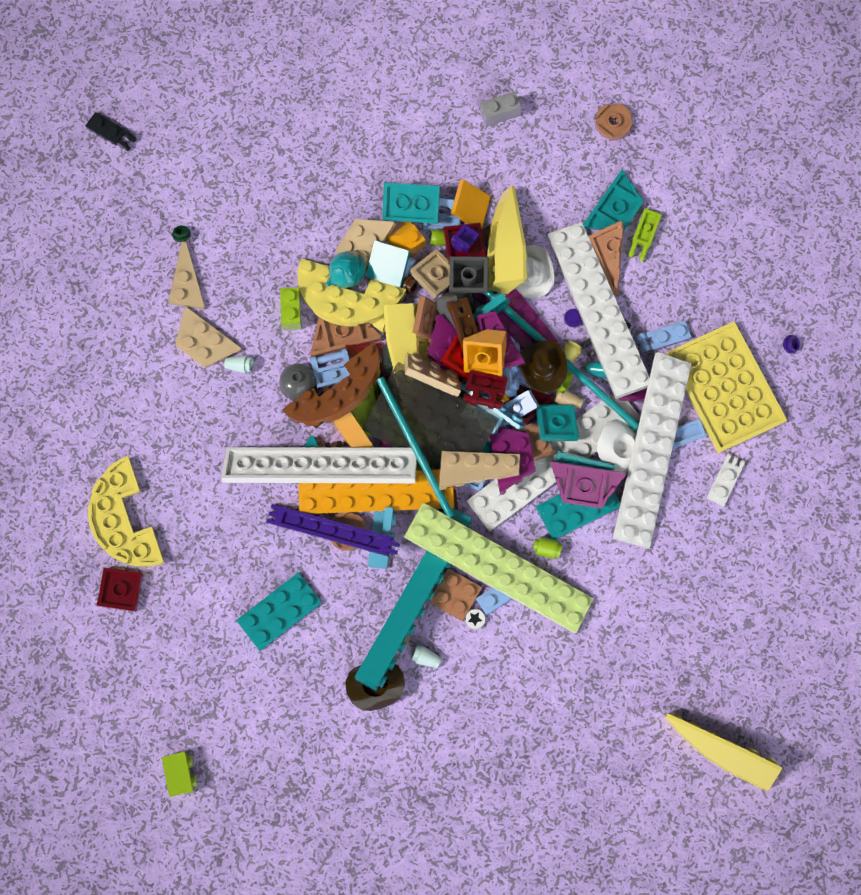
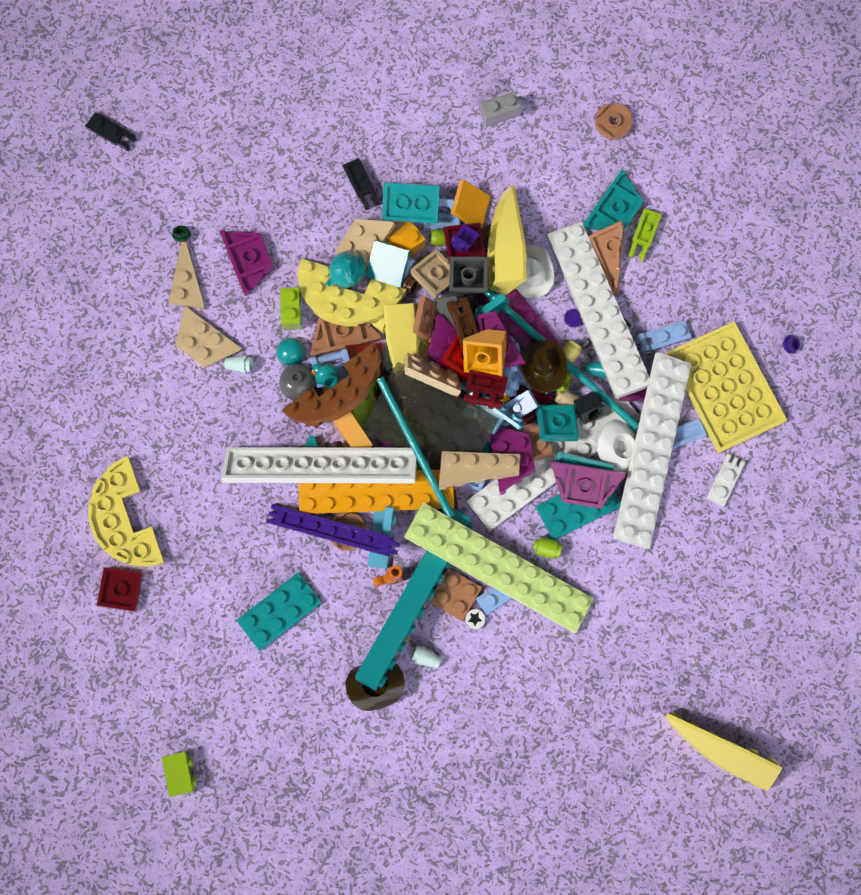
(247, 257): none -> magenta wing
(291, 351): none -> teal hair
(325, 374): none -> teal animal
(360, 182): none -> black hinge
(393, 576): none -> orange bar
(589, 407): none -> black brick

